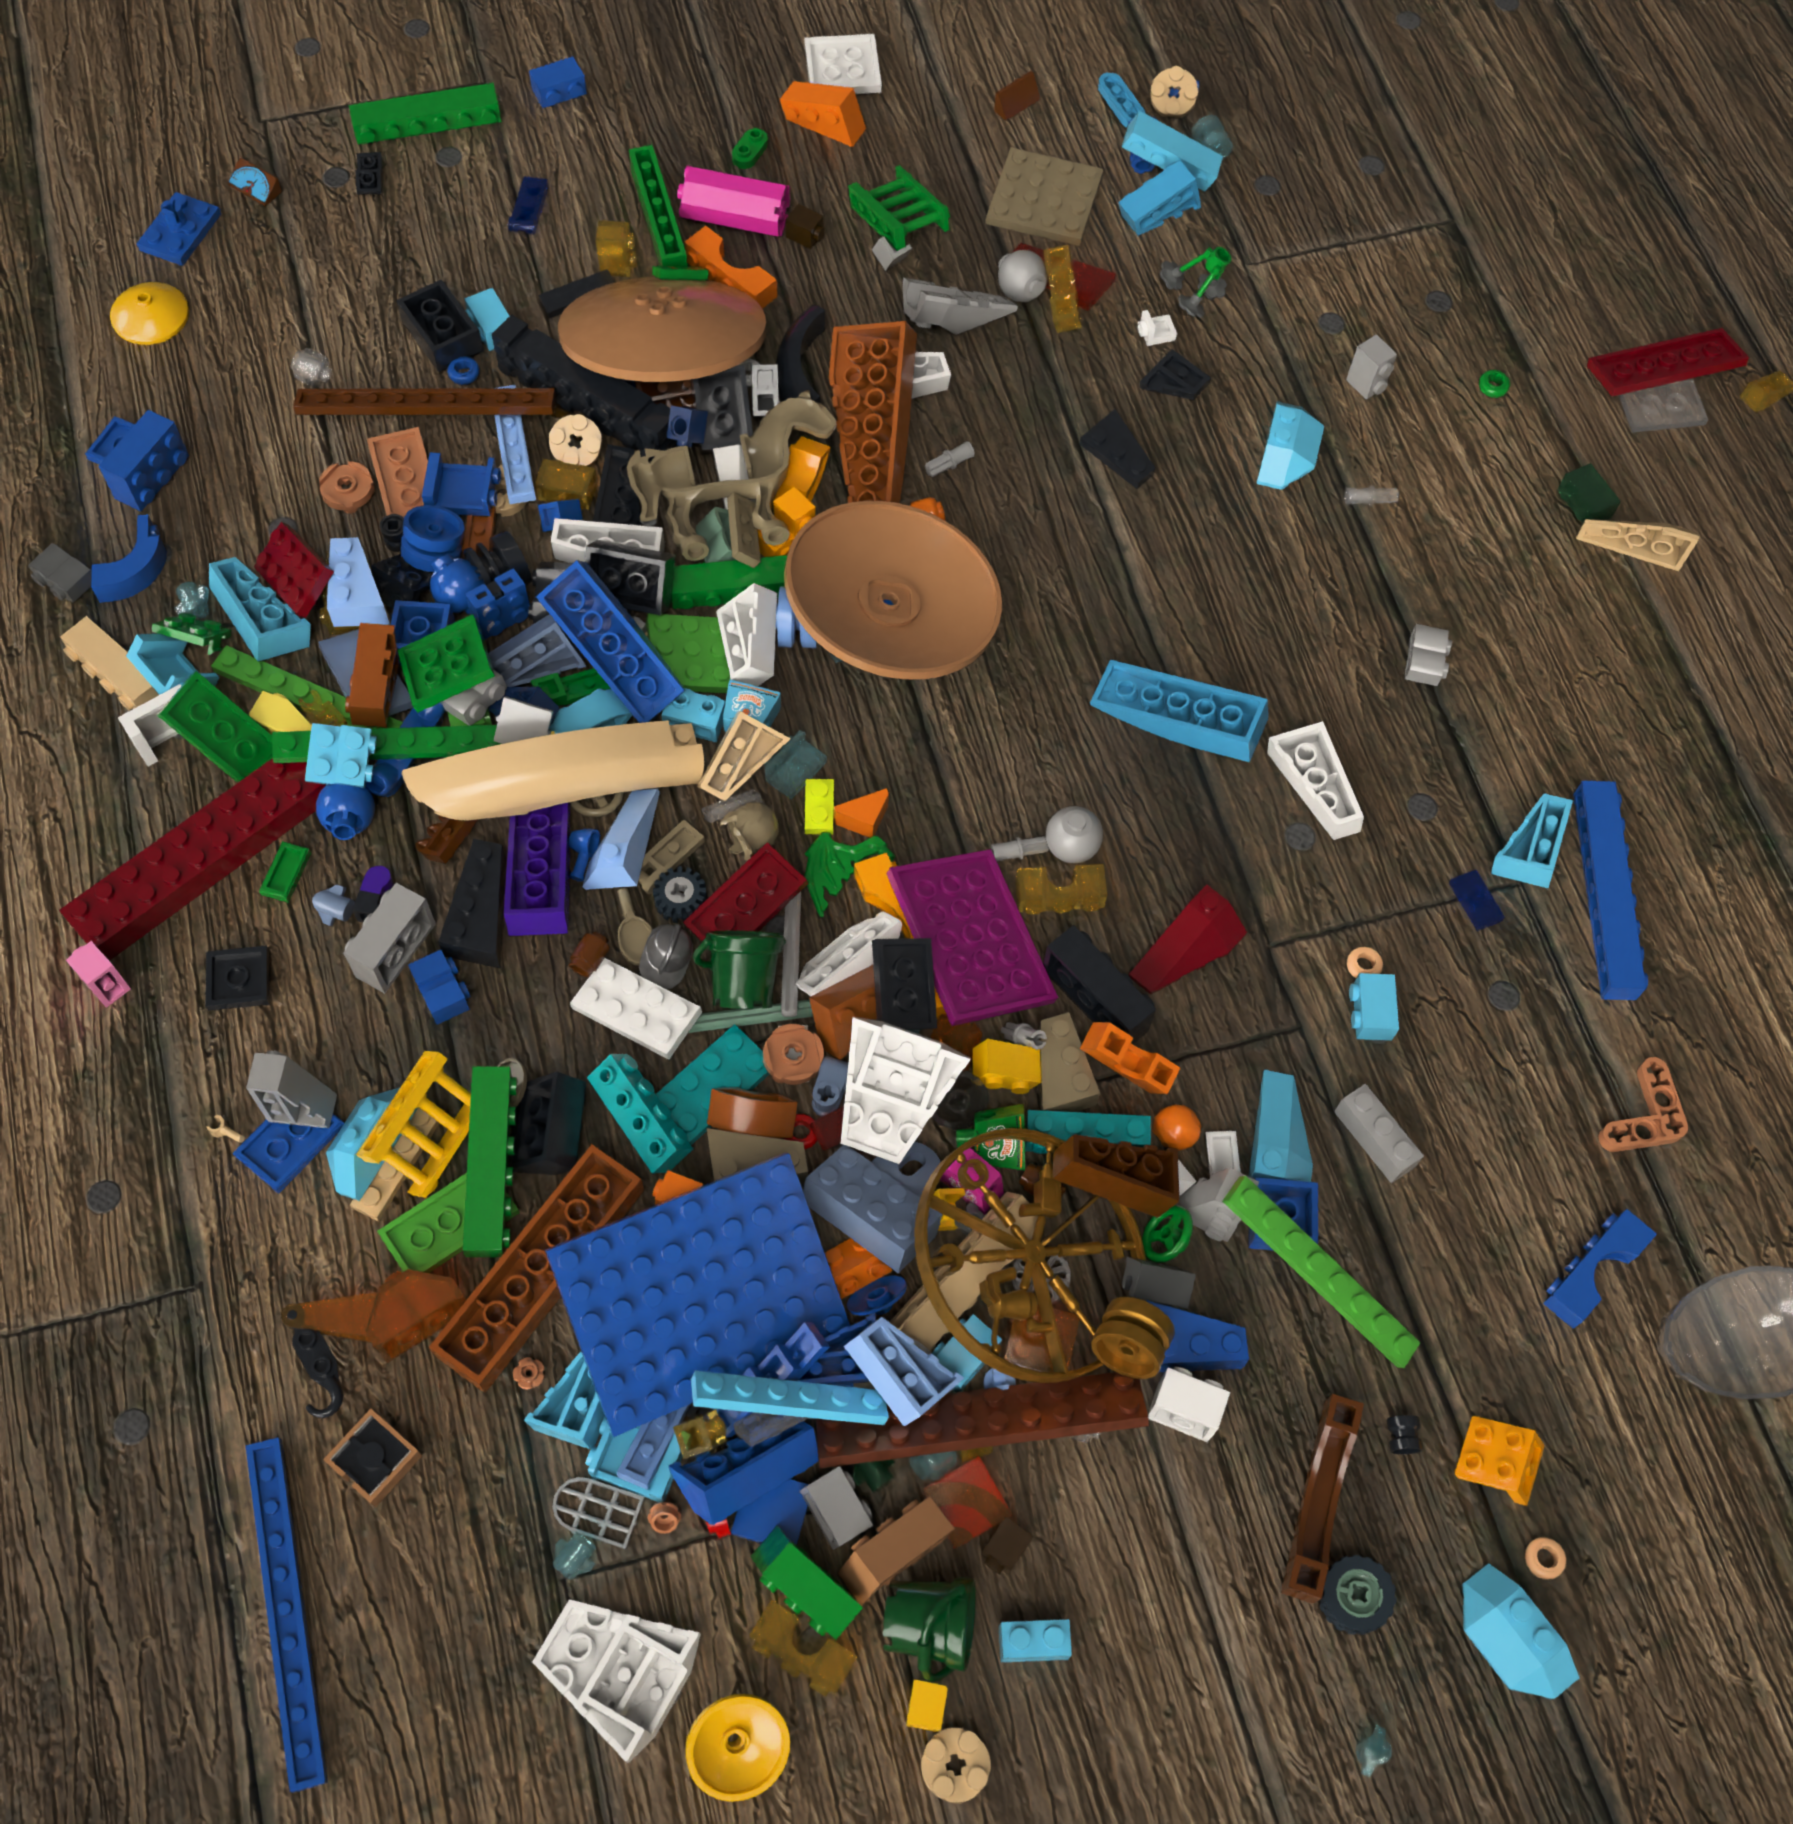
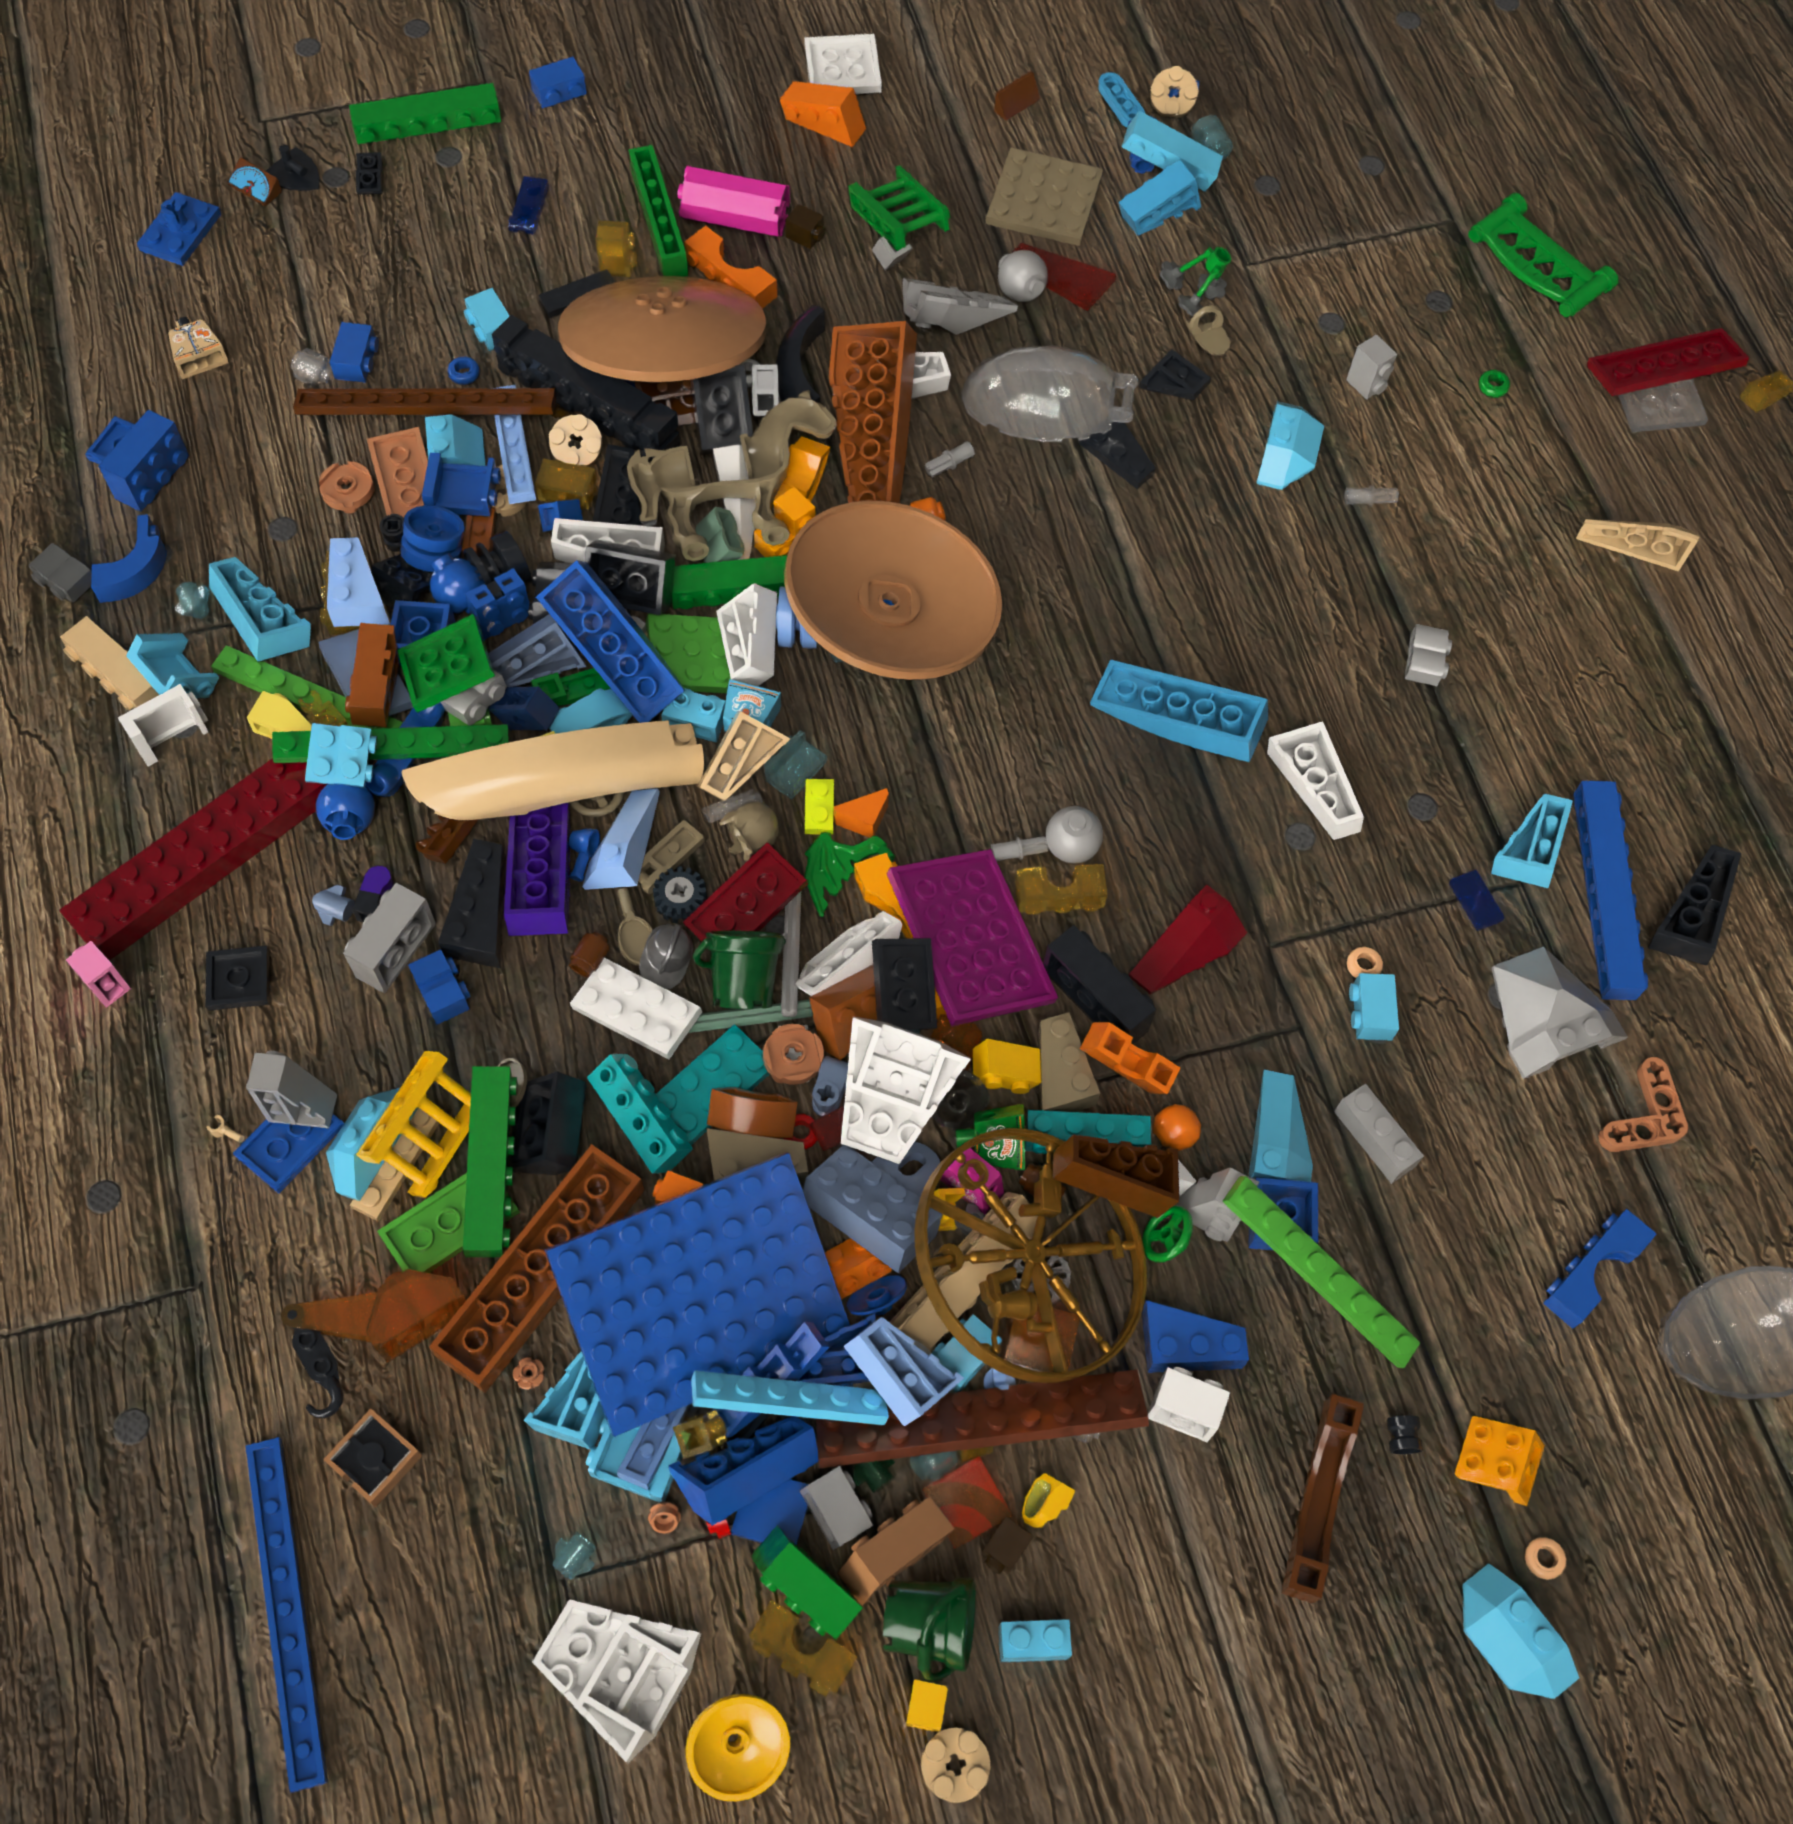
(149, 313): yellow dish -> none
(188, 629): green piece -> none
(195, 347): none -> tan torso
(217, 727): green plate -> none
(285, 872): green tile -> none
(293, 569): dark red plate -> none
(295, 170): none -> black shield
(354, 352): none -> blue brick
(439, 324): black brick -> none
(455, 440): none -> medium azure slope
(521, 721): light grey piece -> none
(609, 1505): light grey window -> none
(680, 272): green tile -> none
(687, 425): dark blue brick -> none
(742, 532): dark tan plate -> none
(749, 148): green plate -> none
(762, 1426): clear plate -> none
(1024, 1035): light grey axle -> none
(1045, 1501): none -> yellow rock
(1047, 393): none -> clear windscreen
(1063, 288): clear yellow arch -> none
(1133, 1337): pearl gold wheel -> none
(1156, 329): white bracket -> none
(1158, 1282): dark grey hinge -> none
(1210, 335): none -> dark tan piece
(1222, 1151): white tile -> none
(1357, 1595): black wheel -> none
(1373, 1751): clear light blue piece -> none
(1509, 219): none -> green piece
(1549, 1012): none -> light grey wedge
(1588, 494): clear green brick -> none
(1698, 914): none -> black wedge

